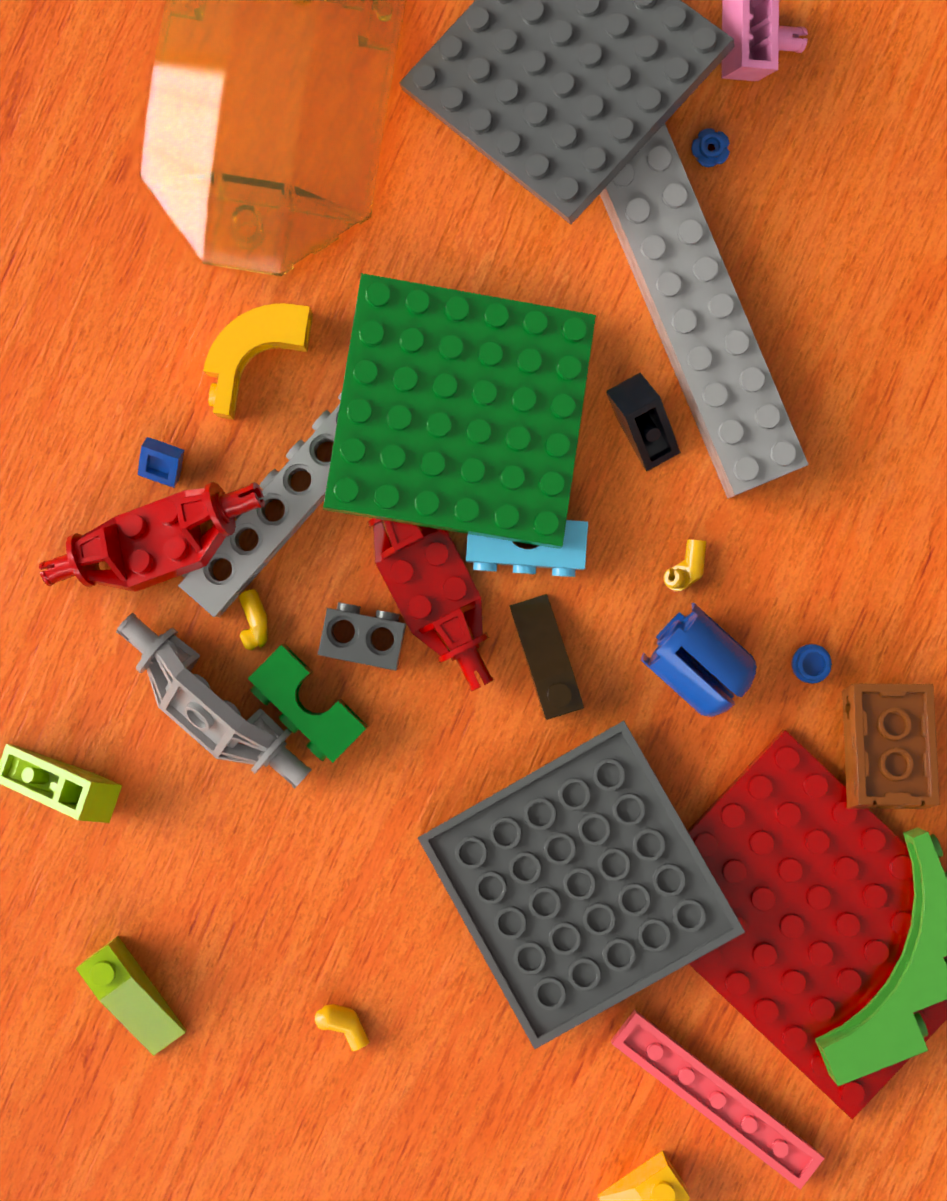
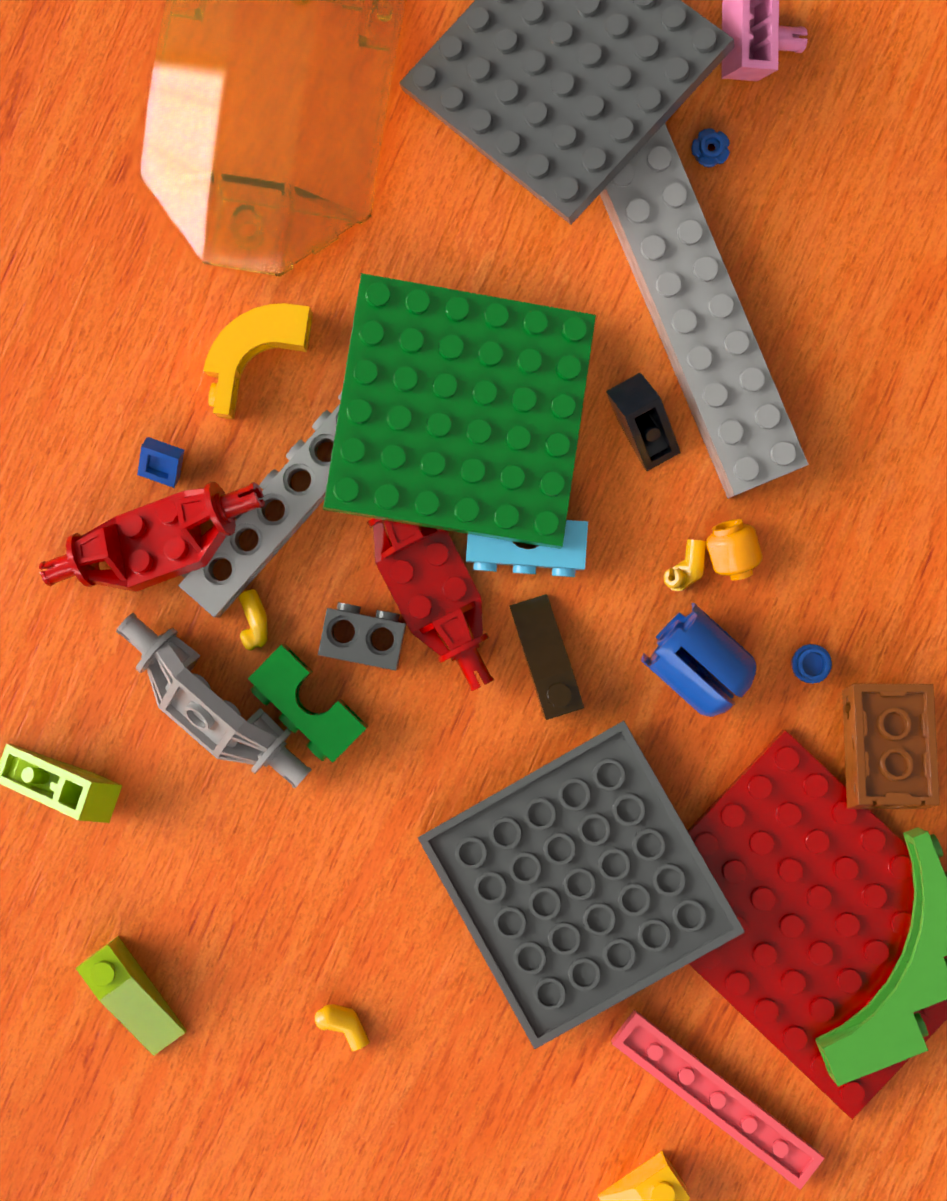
(734, 549): none -> light orange head

